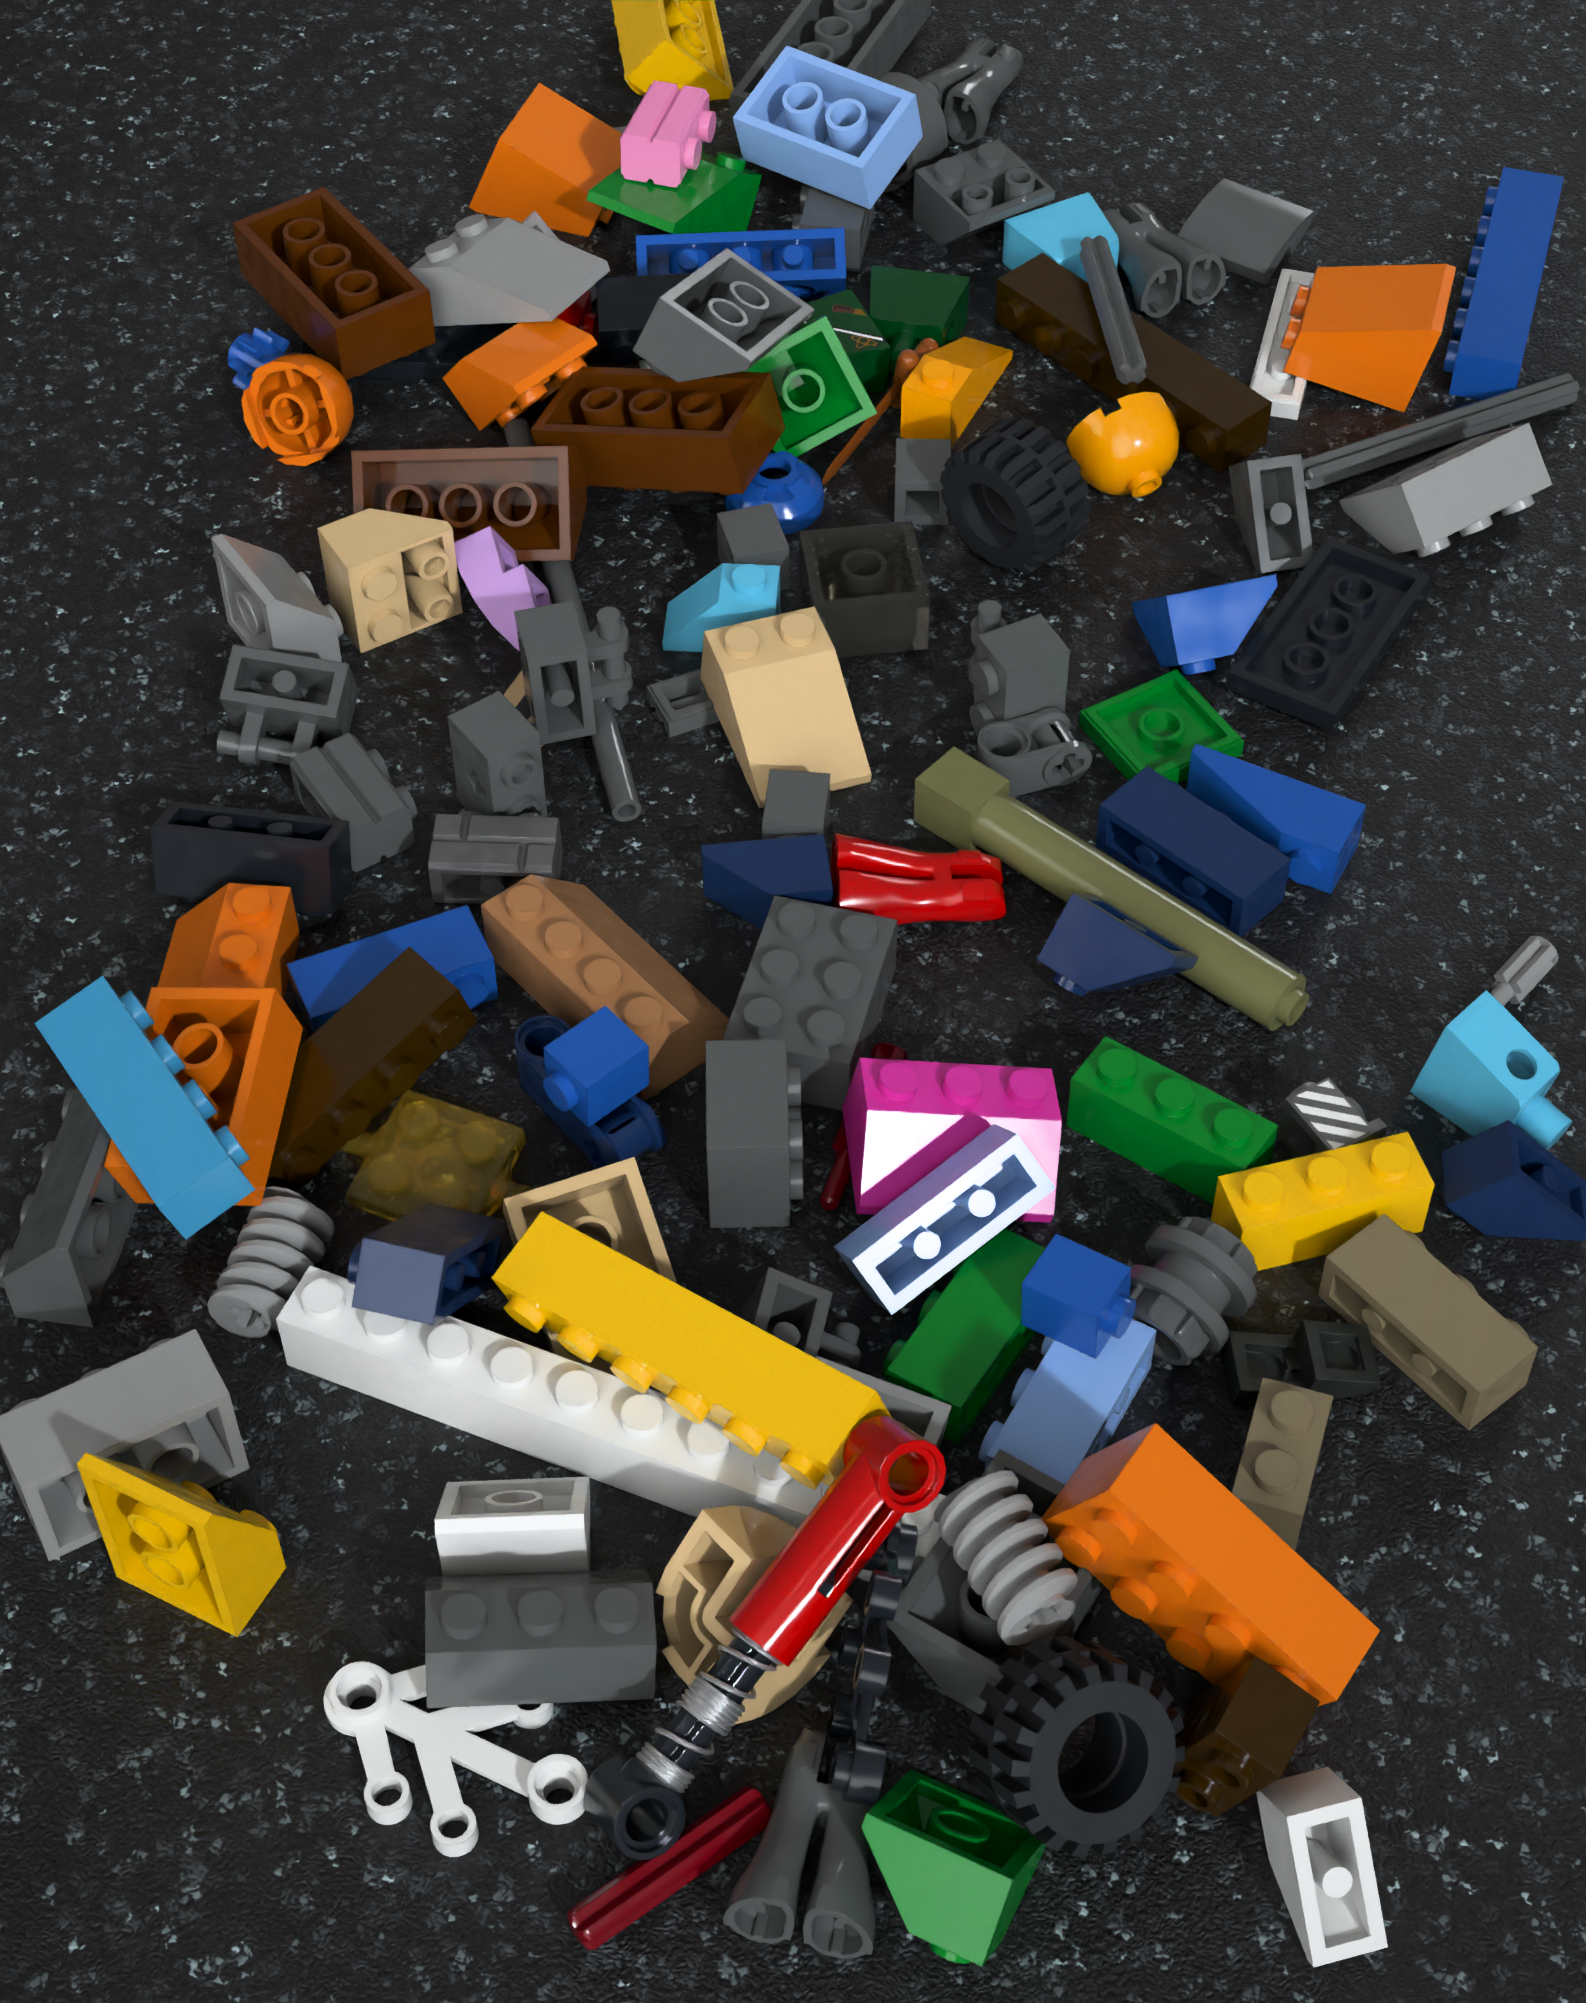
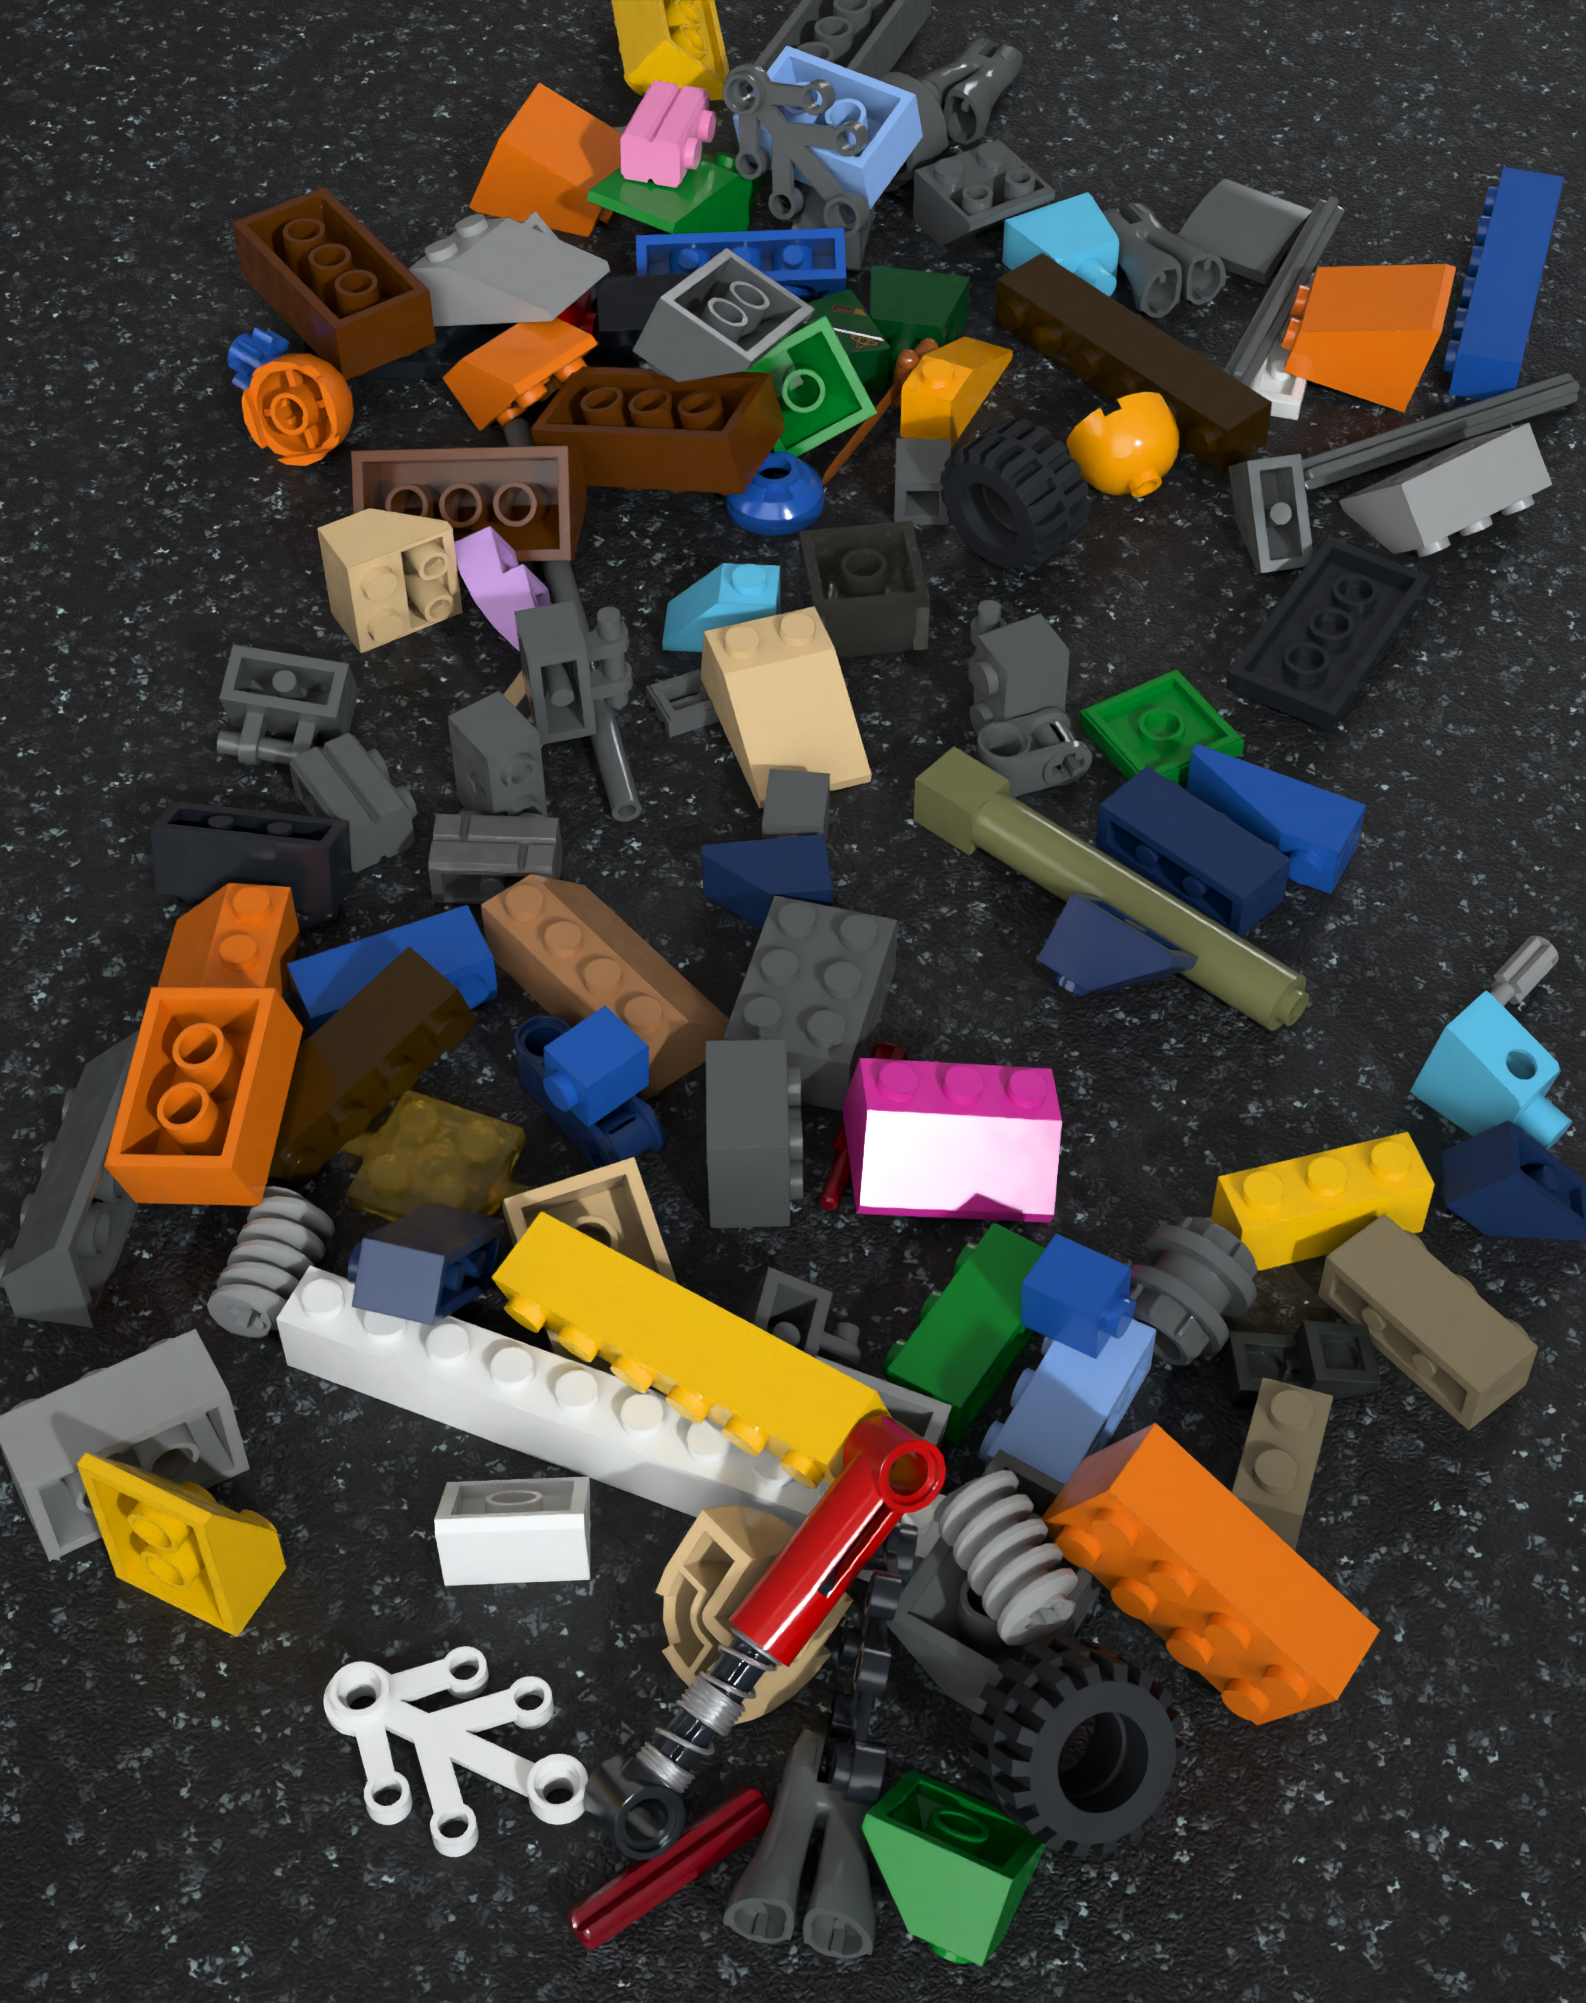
(145, 1107): dark azure brick -> none
(272, 603): light grey slope -> none
(539, 1638): dark grey slope -> none
(753, 537): dark grey brick -> none
(792, 144): none -> dark grey plant
(915, 884): red piece -> none
(944, 1217): light blue brick -> none
(1112, 310): dark grey axle -> none
(1165, 1120): green brick -> none
(1202, 622): slope -> none
(1240, 1736): dark brown brick -> none
(1277, 302): none -> dark grey axle
(1323, 1864): white slope -> none
(1324, 1119): flat silver brick -> none

